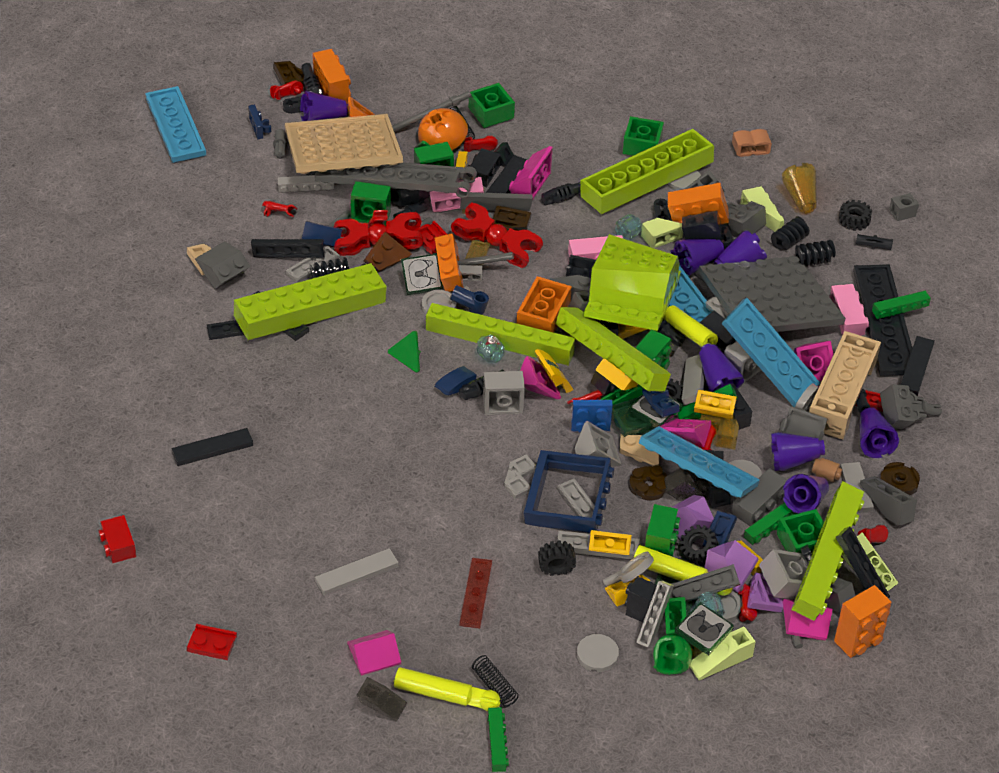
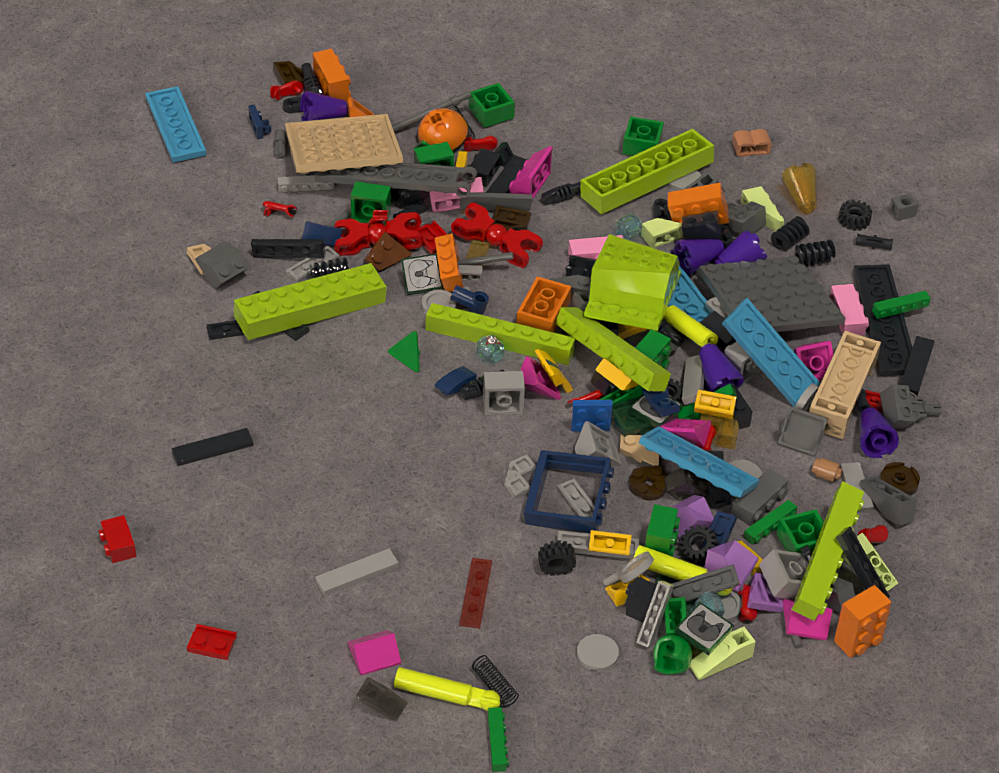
(794, 450): dark purple cone -> none
(804, 492): dark purple cone -> none

